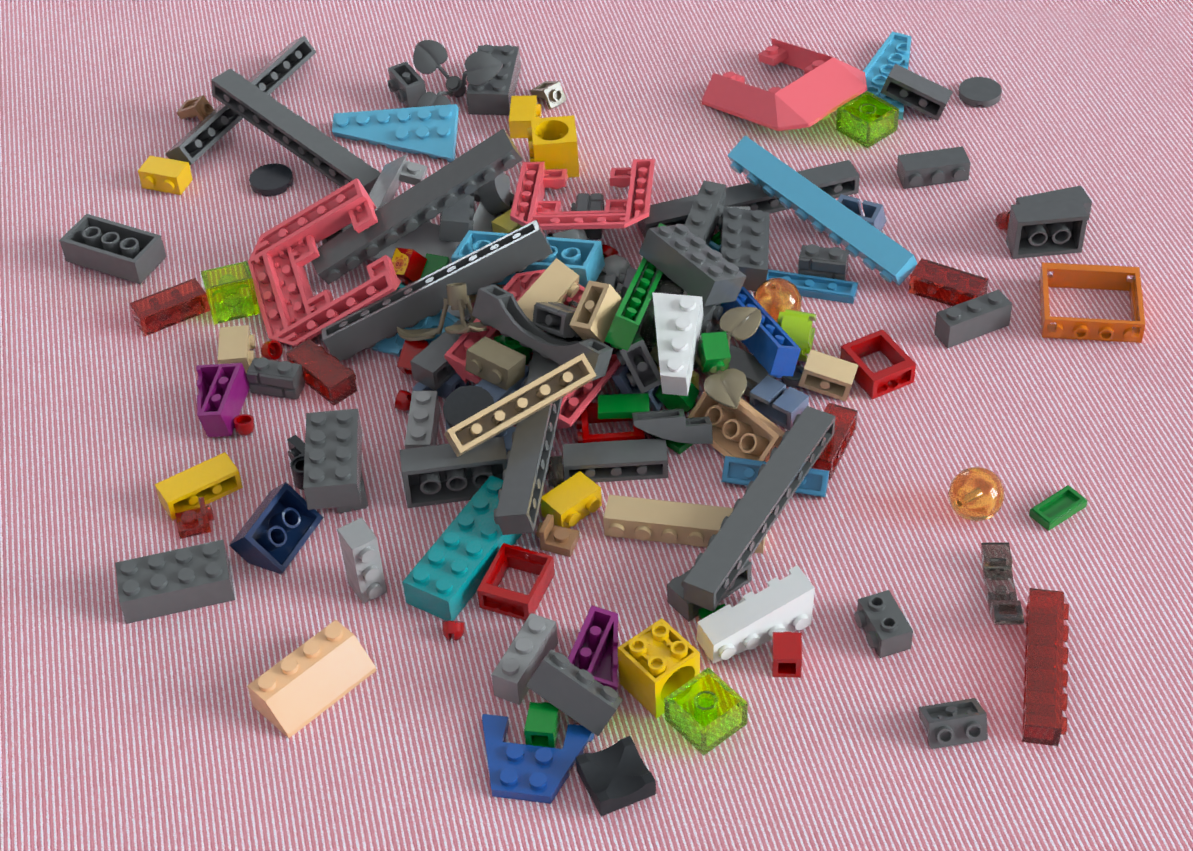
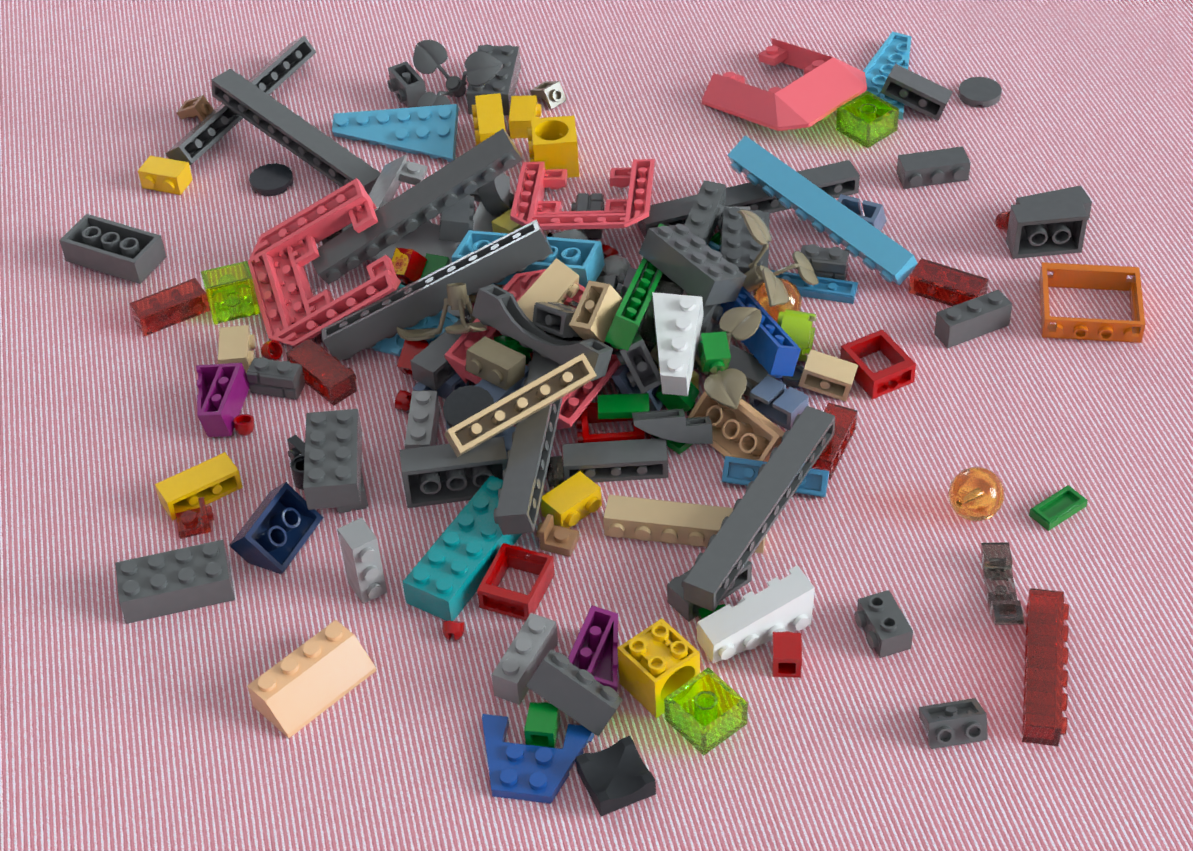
(487, 116): none -> yellow brick
(757, 275): none -> dark tan plant

